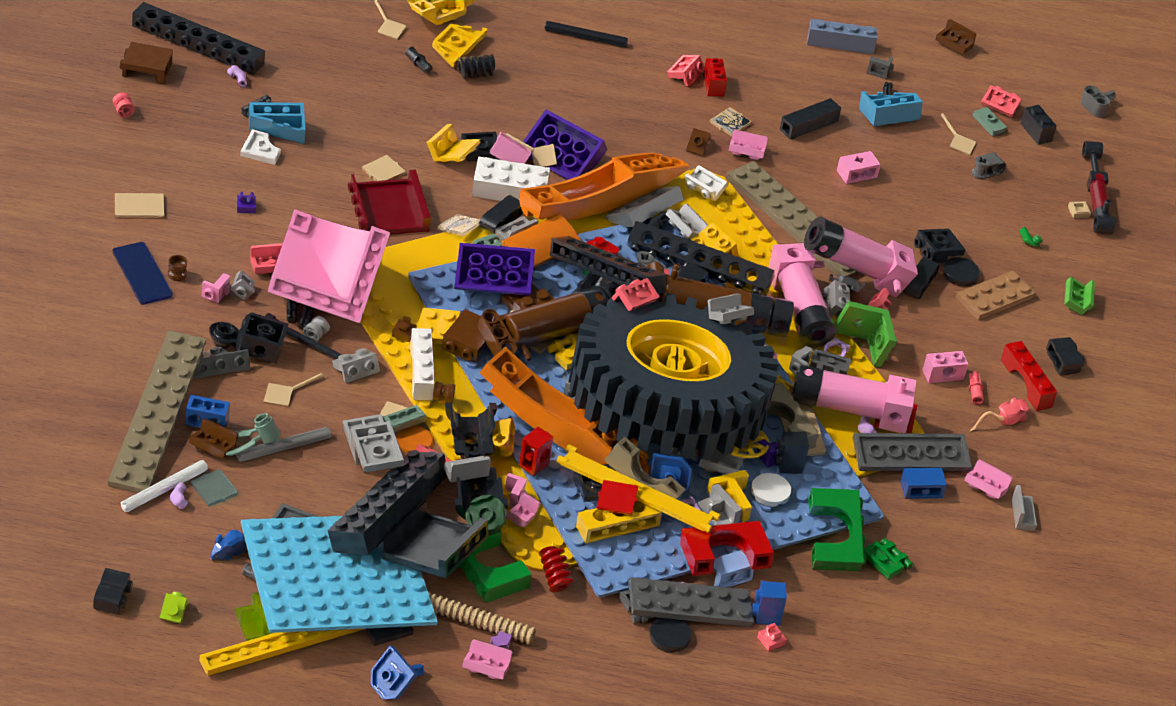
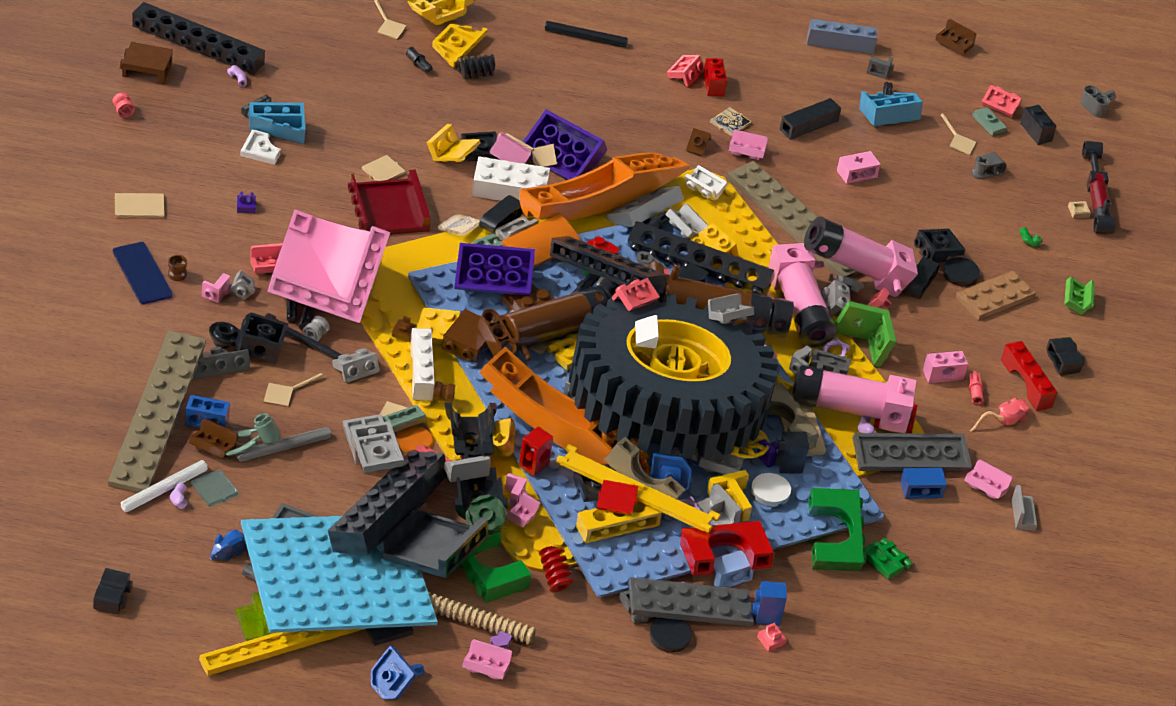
(174, 607): lime bracket -> none
(647, 332): none -> white slope

